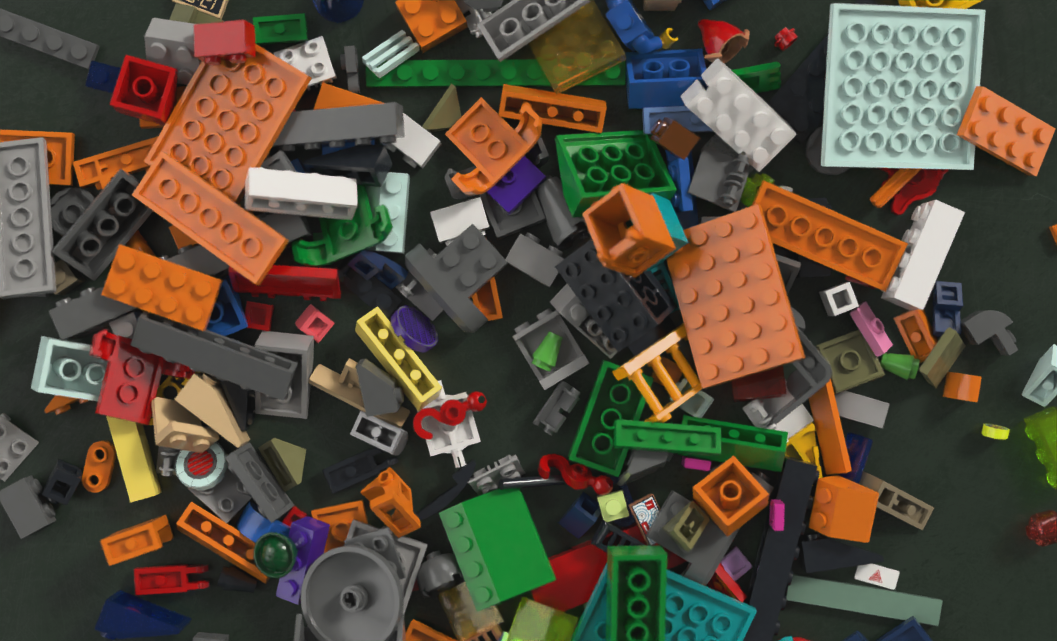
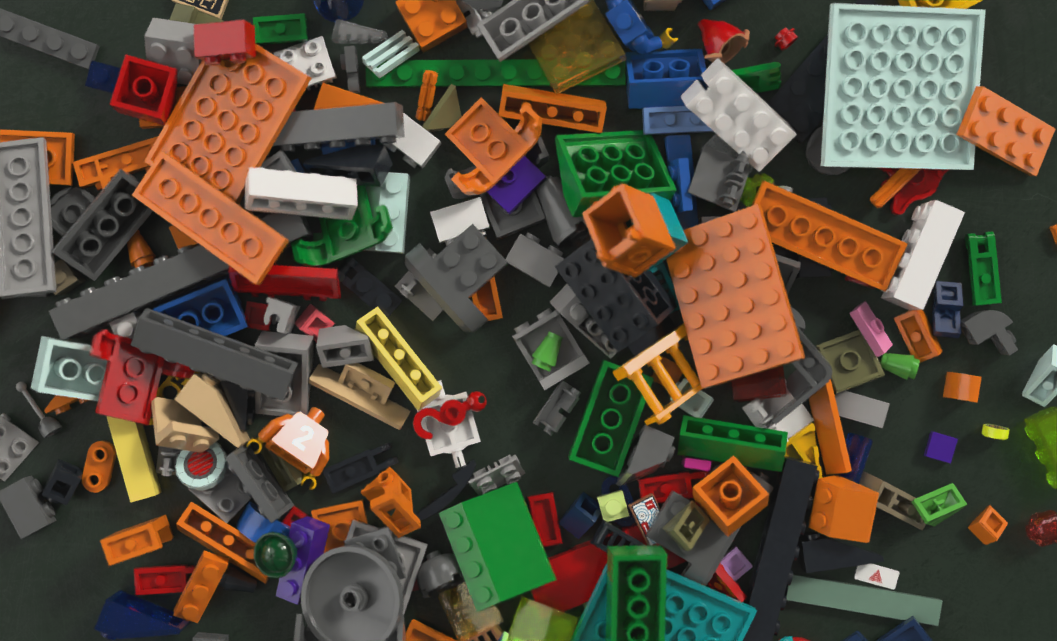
(48, 425): none -> hinge
(162, 287): orange plate -> none
(201, 586): none -> orange plate
(282, 312): none -> light grey hinge
(298, 442): none -> torso
(342, 346): none -> light grey slope
(351, 33): none -> clear slope
(372, 264): dark blue slope -> none
(378, 389): dark grey slope -> none
(380, 434): flat silver brick -> none
(414, 328): dark purple tile -> none
(426, 95): none -> orange axle
(527, 482): black bar -> none
(545, 518): none -> red tile
(575, 475): red piece -> none
(662, 485): none -> red hinge
(667, 437): green plate -> none
(673, 137): reddish brown brick -> none
(776, 515): dark pink tile -> none
(838, 299): white brick -> none
(939, 504): none -> bright green slope
(940, 447): none -> dark purple tile
(942, 357): olive tile -> none
(983, 269): none -> green plate
(988, 525): none -> orange slope

